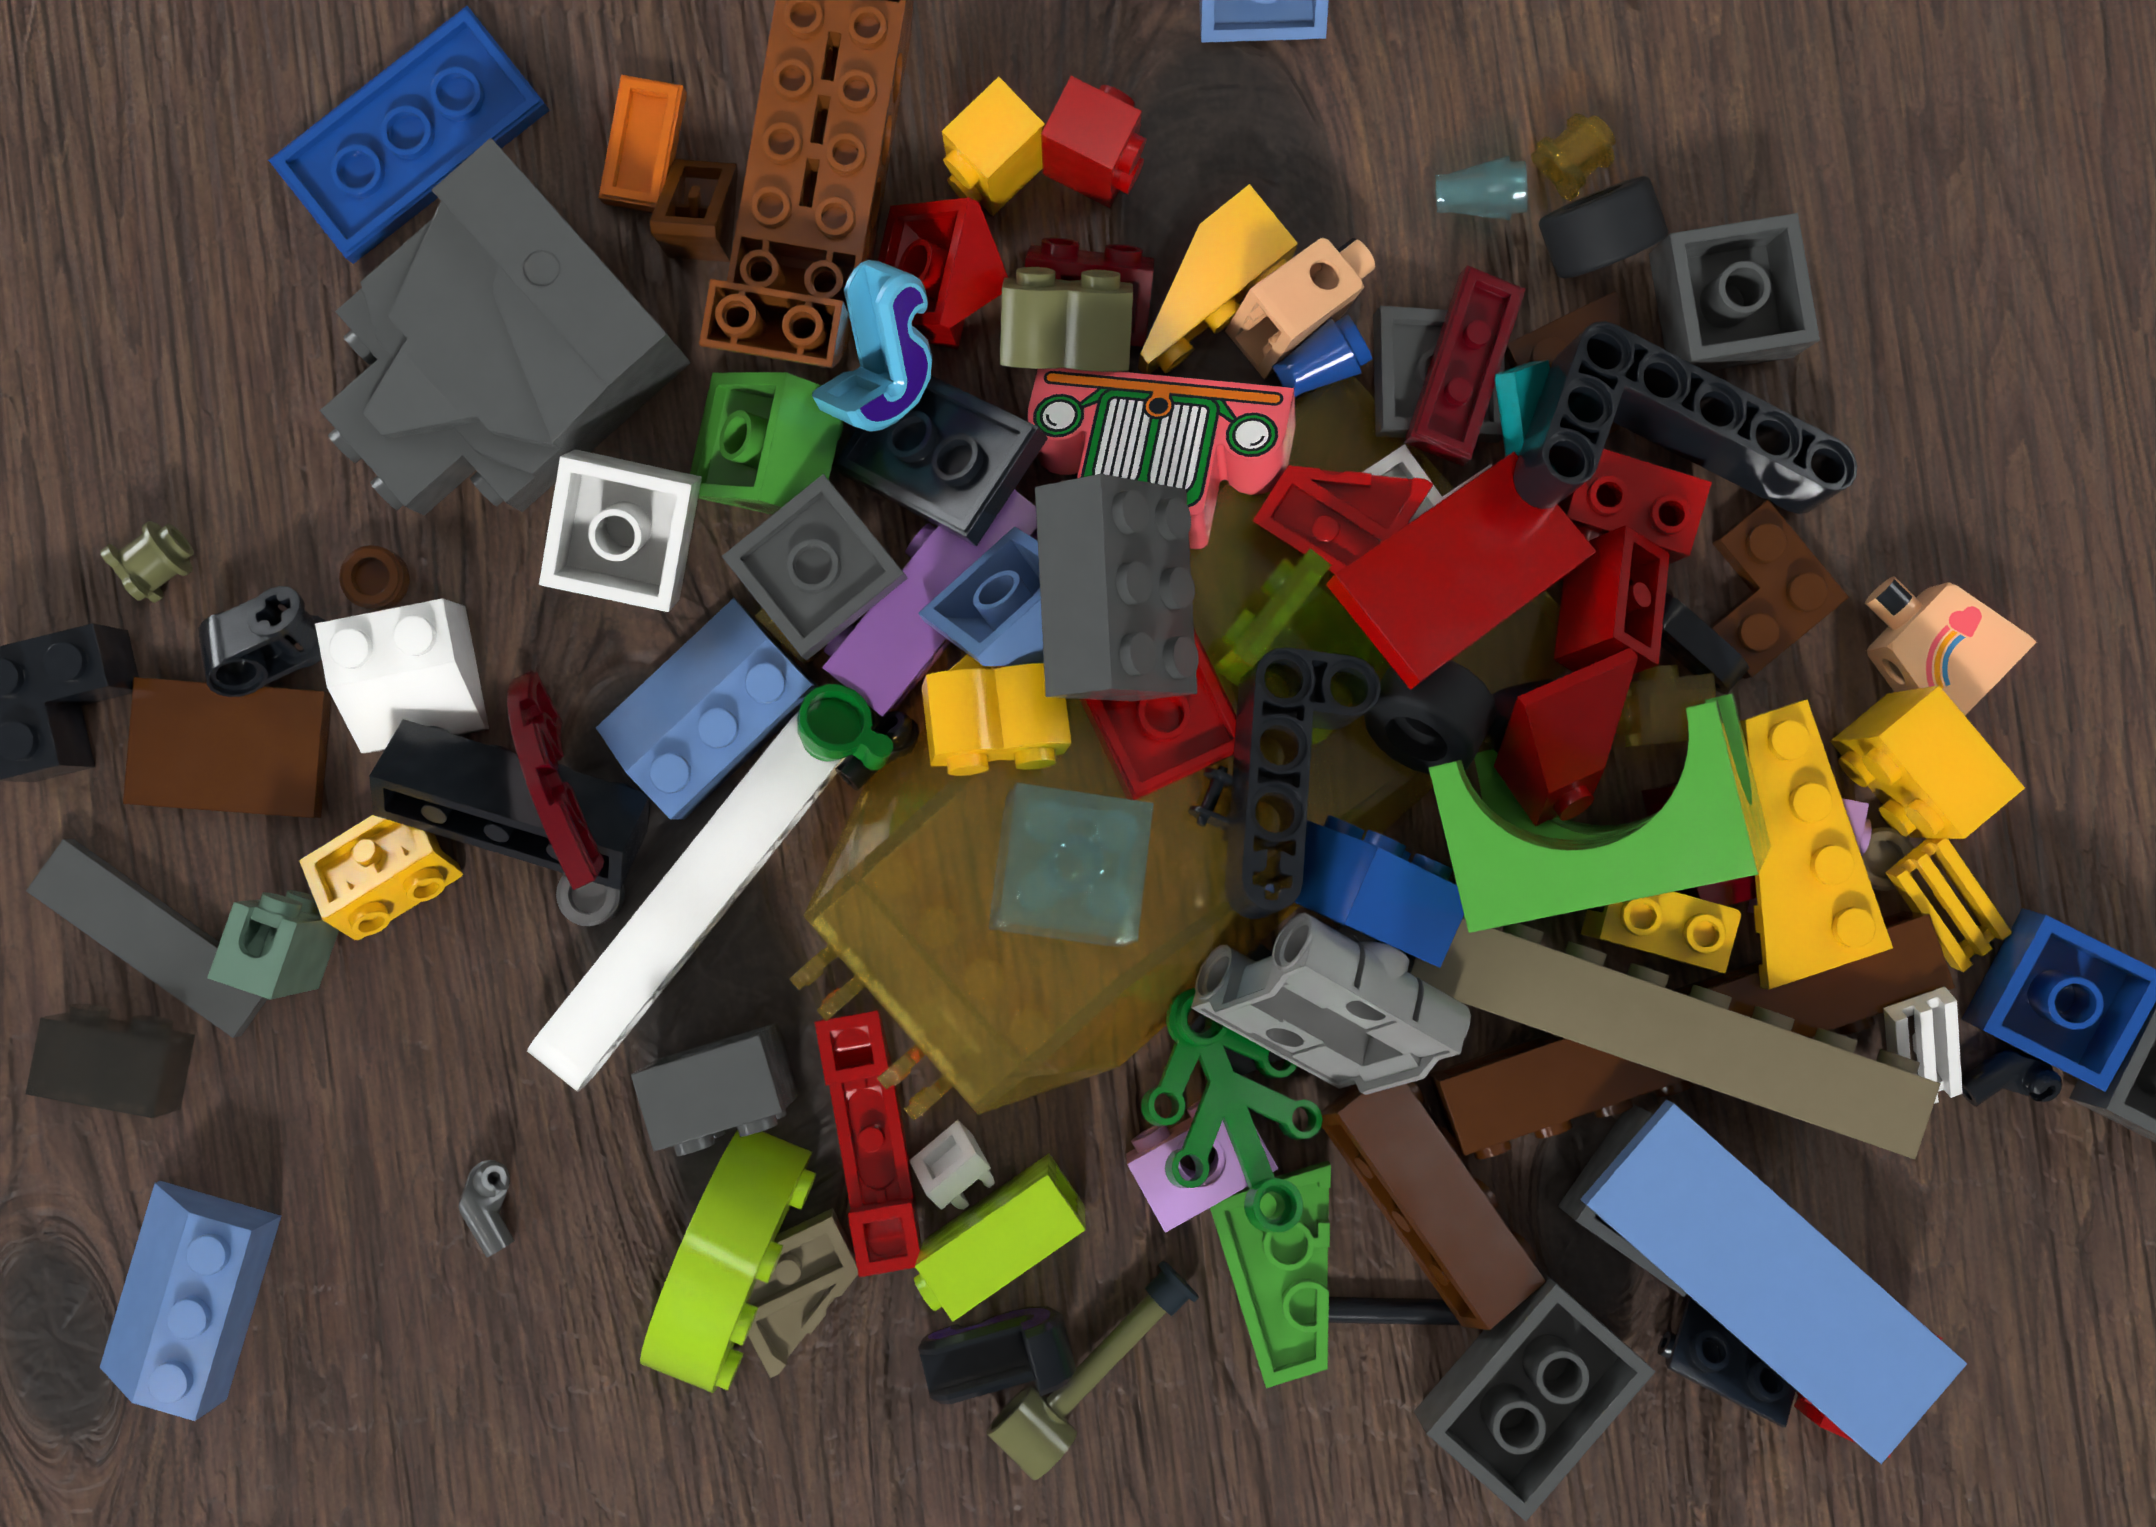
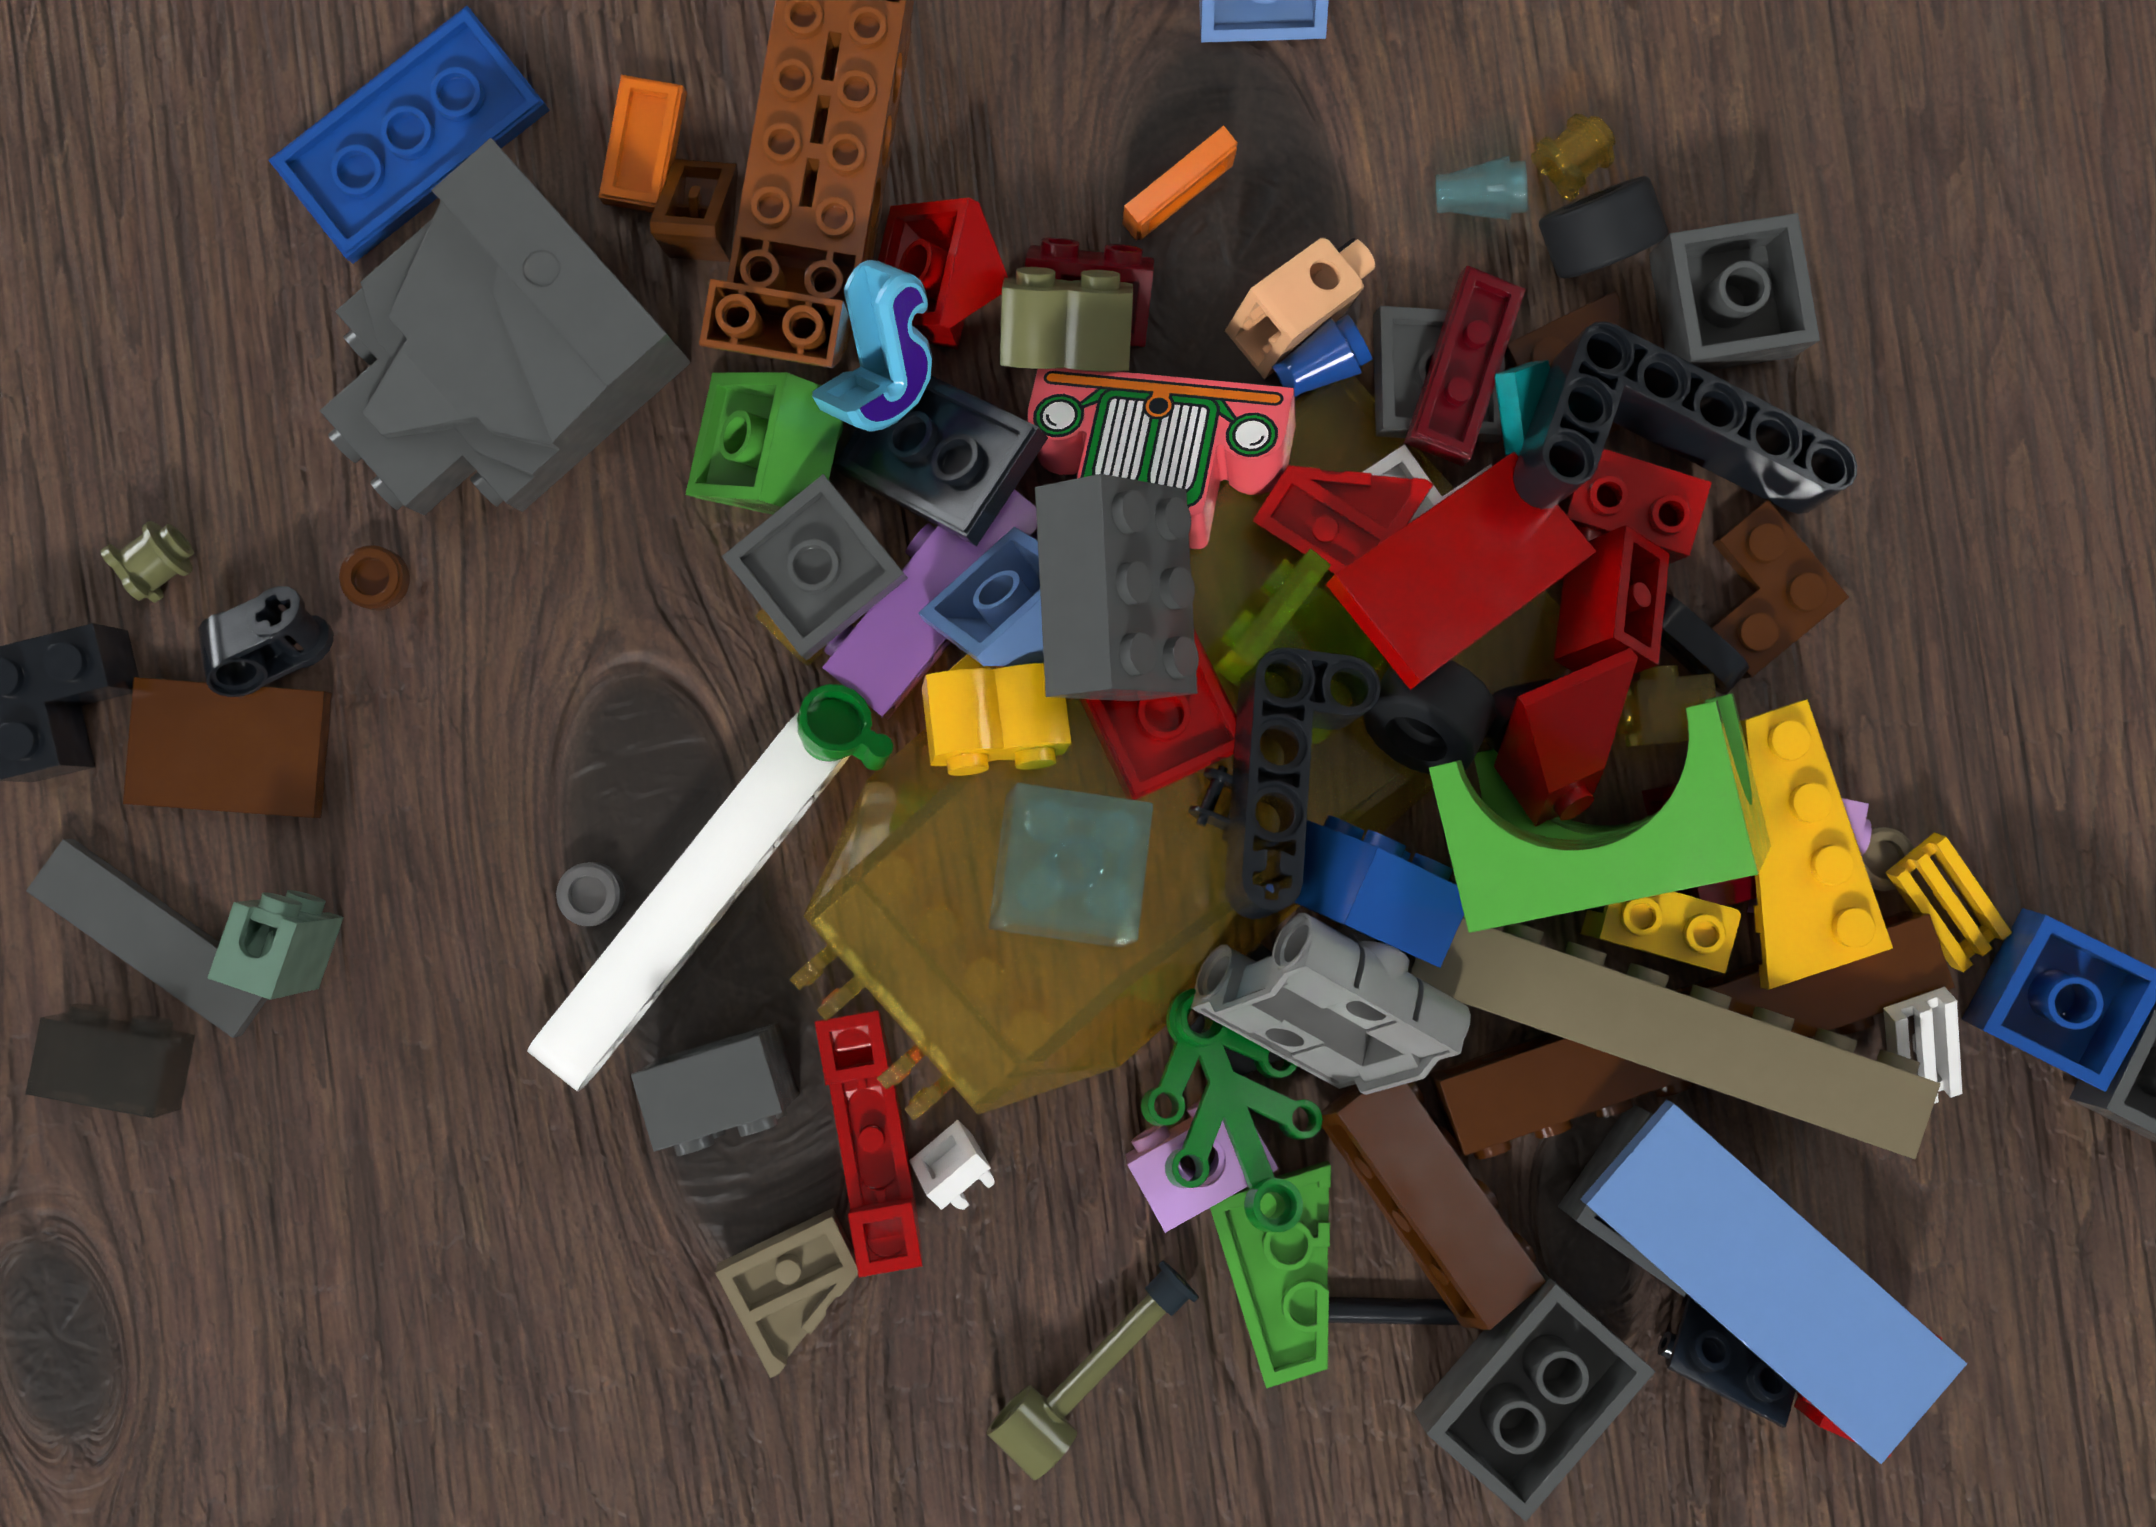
(188, 1300): medium blue slope -> none
(376, 875): yellow bracket -> none
(402, 666): white slope -> none
(481, 1205): dark grey arm -> none
(484, 801): black brick -> none
(539, 748): dark red tile -> none
(619, 530): white brick -> none
(705, 711): medium blue slope -> none
(721, 1259): lime brick -> none
(902, 732): black arm -> none
(993, 147): yellow brick -> none
(998, 1355): black animal -> none
(999, 1239): lime brick -> none
(1093, 141): red brick -> none
(1180, 184): none -> orange tile
(1223, 262): yellow slope -> none
(1926, 765): yellow brick -> none
(1943, 641): light nougat torso -> none
(2012, 1072): black arm -> none

